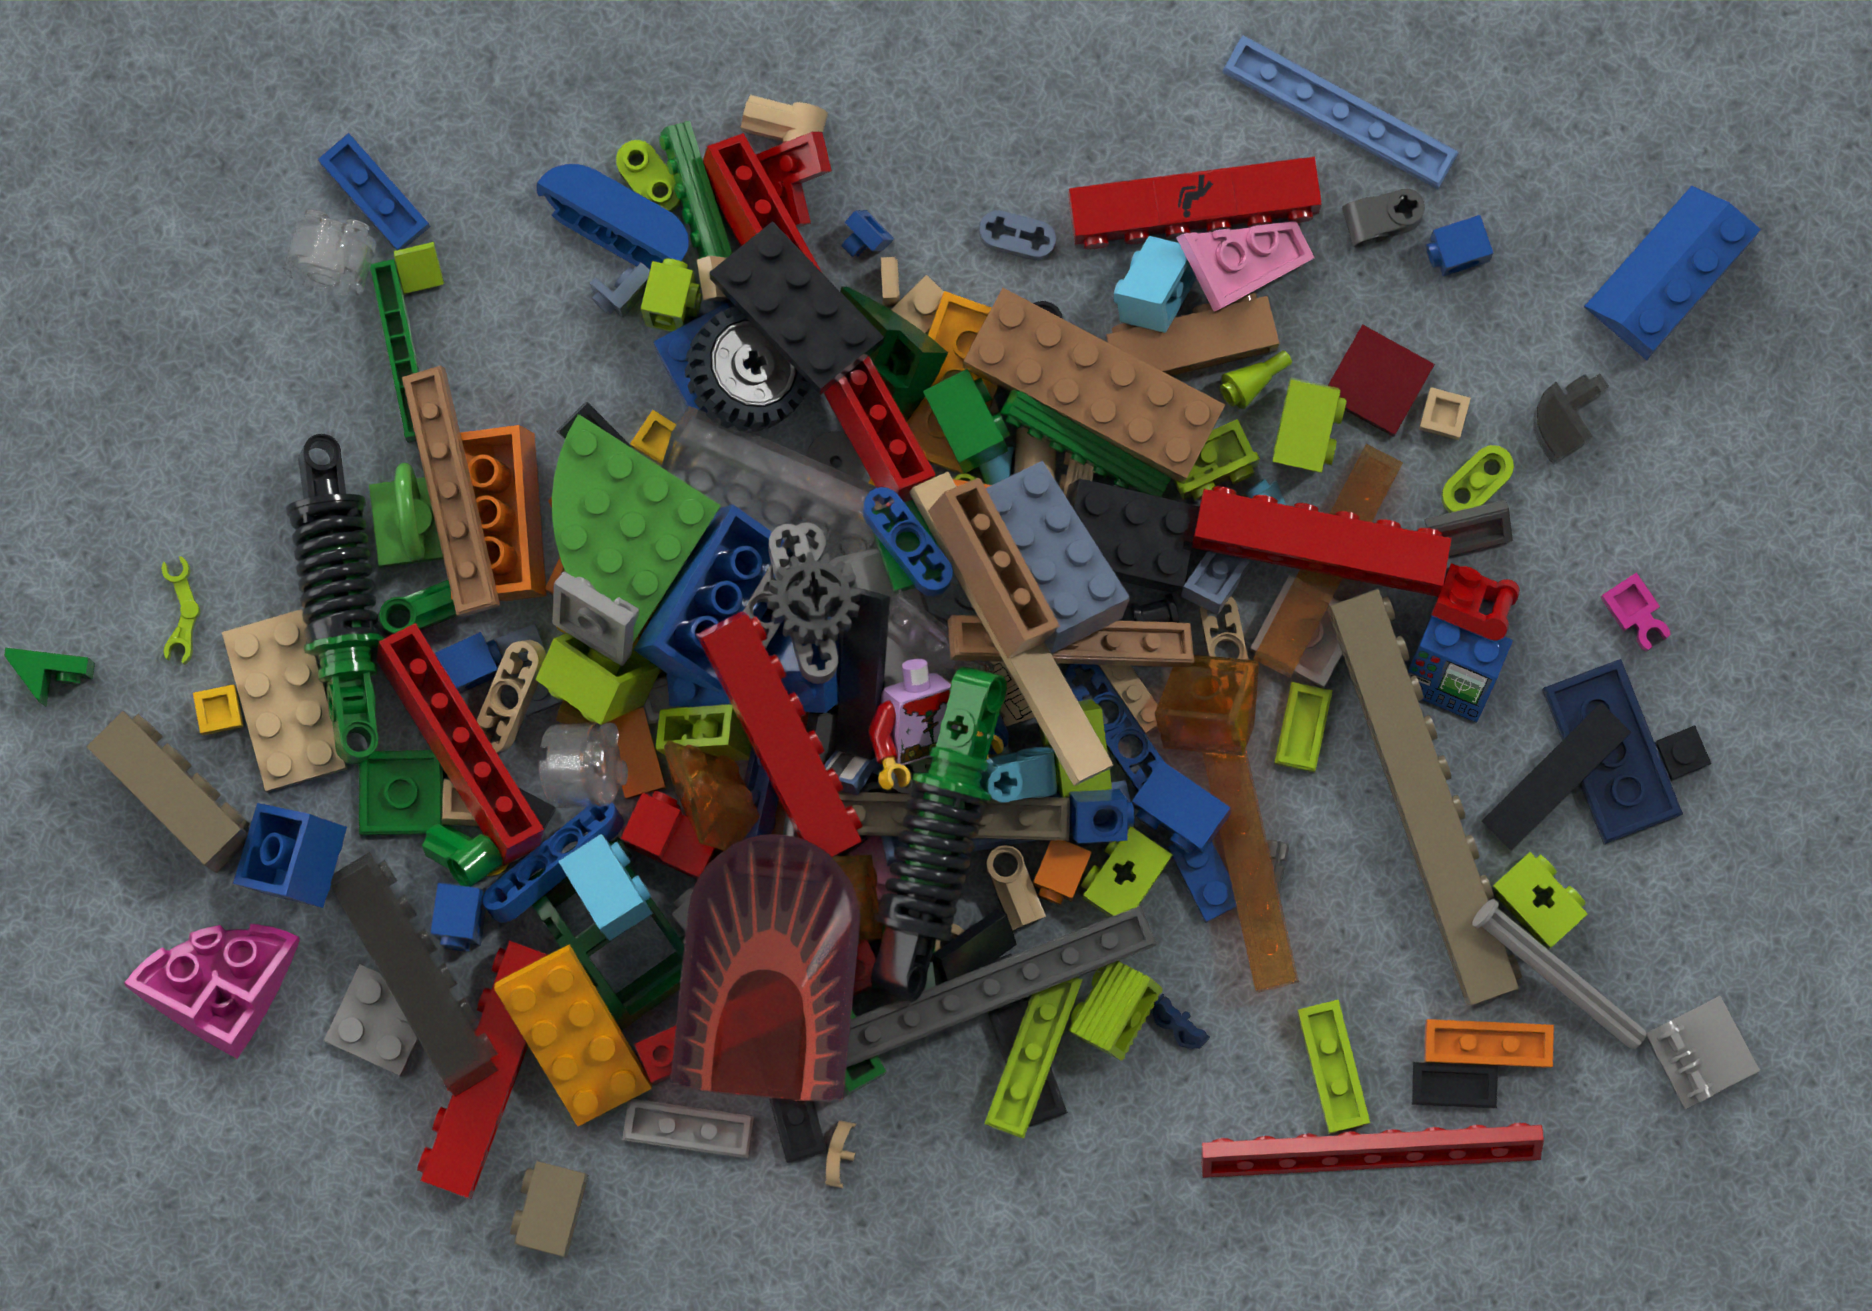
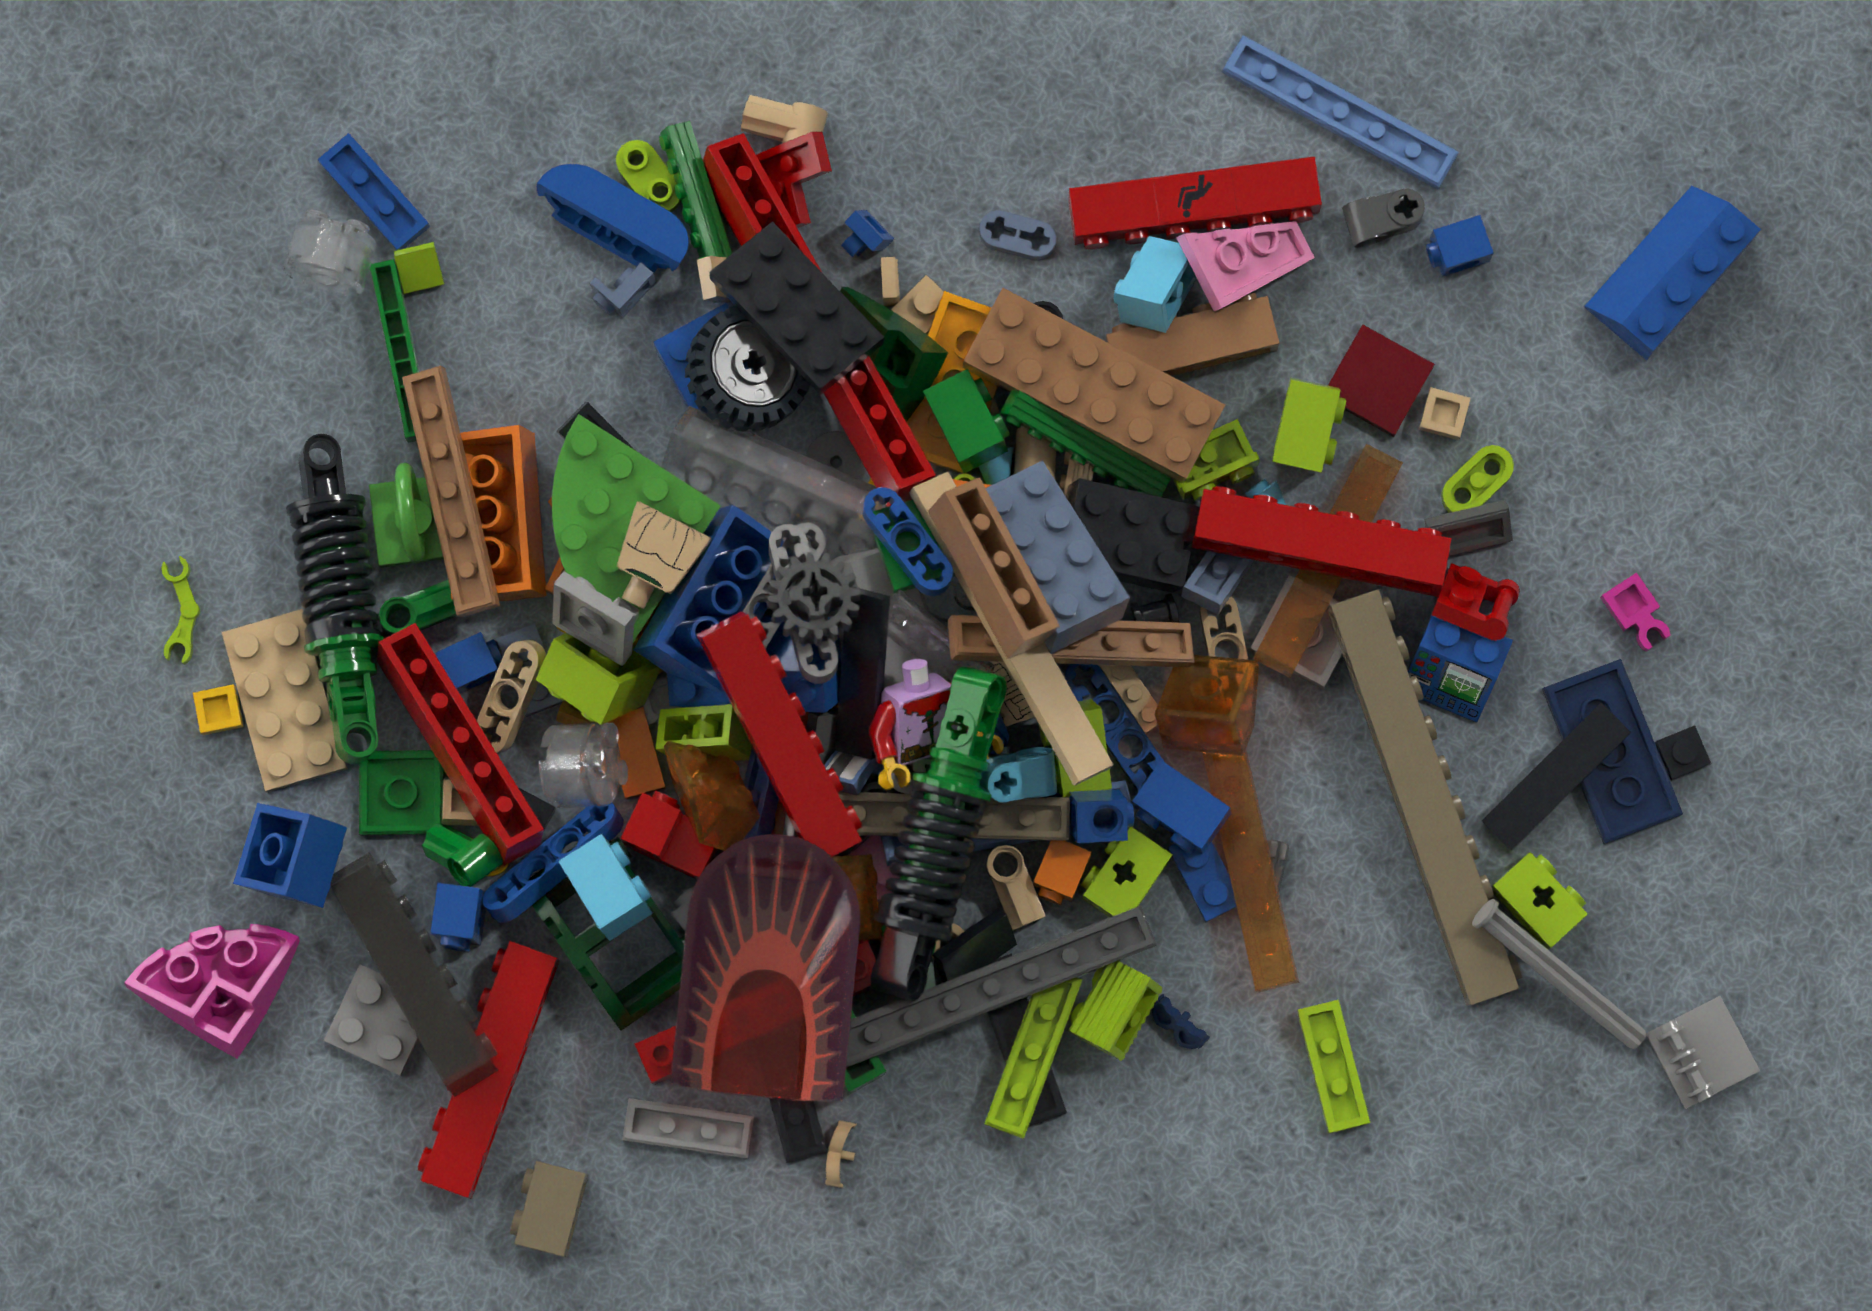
(36, 669): green slope -> none
(166, 788): dark tan brick -> none
(573, 1035): light orange plate -> none
(654, 436): yellow tile -> none
(657, 553): none -> tan torso
(670, 295): lime brick -> none
(1244, 384): lime cone -> none
(1303, 727): lime tile -> none
(1372, 1151): red plate -> none
(1454, 1085): black tile -> none
(1489, 1043): orange plate -> none
(1556, 416): clear smoke brick -> none

